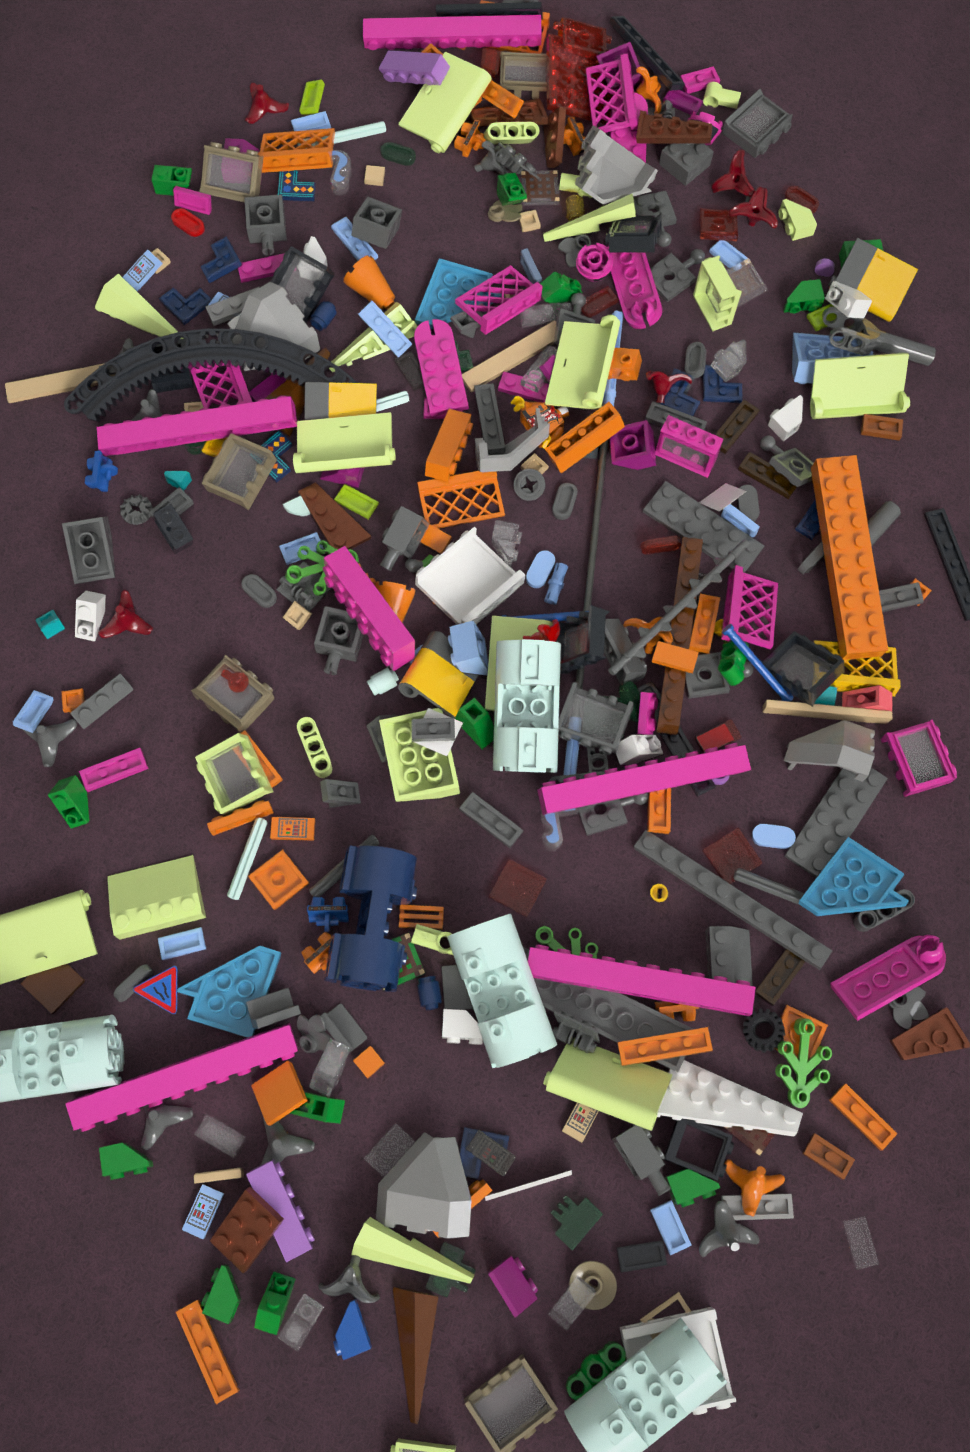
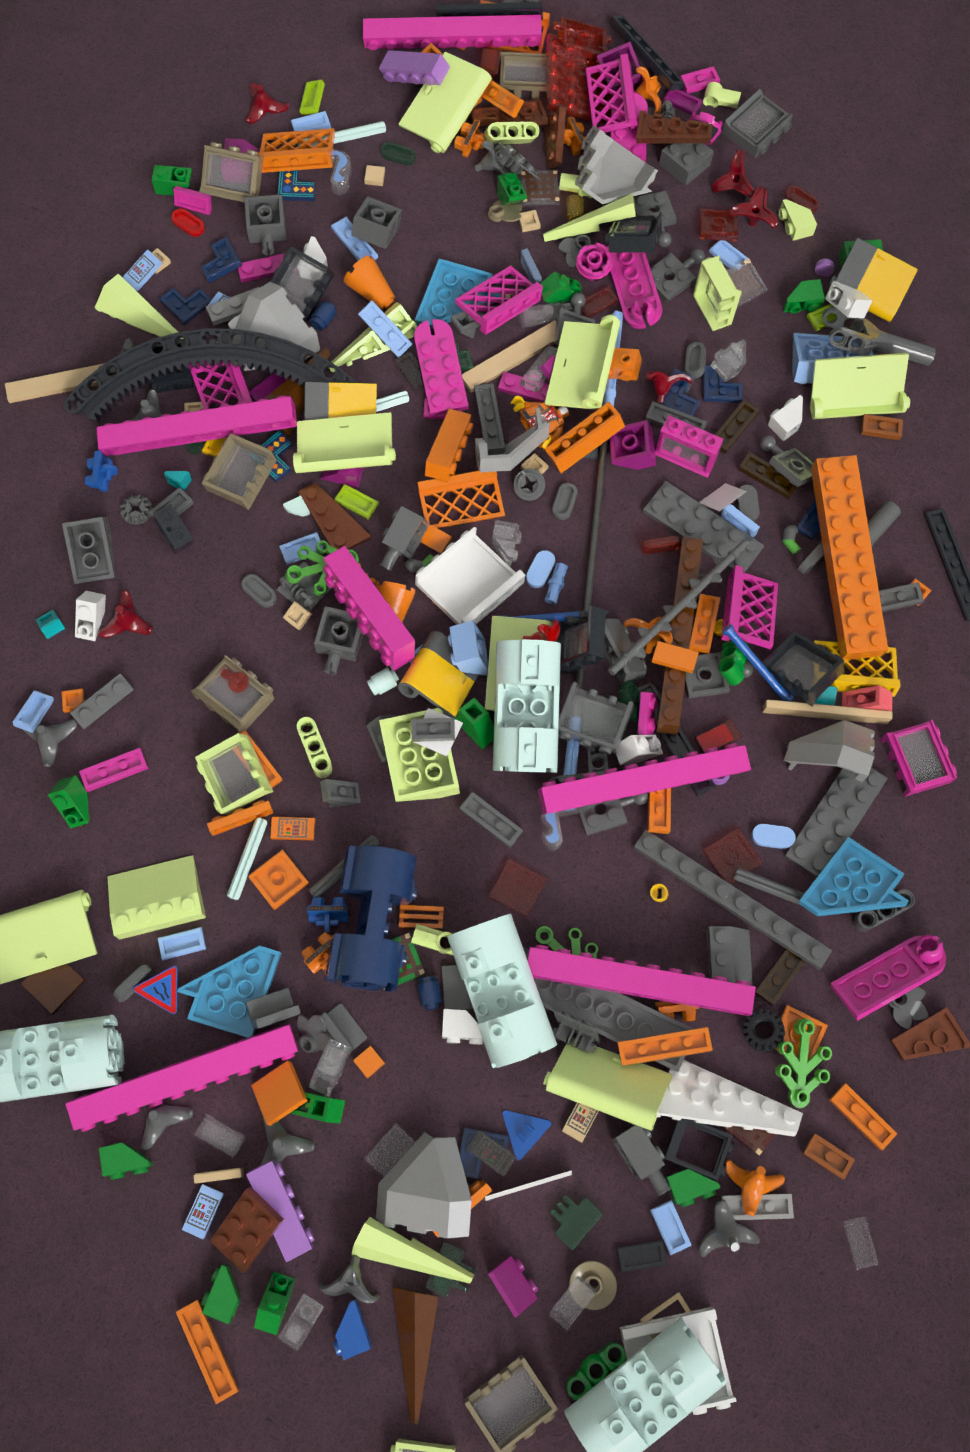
(524, 1131): none -> blue piece
(789, 539): none -> arm

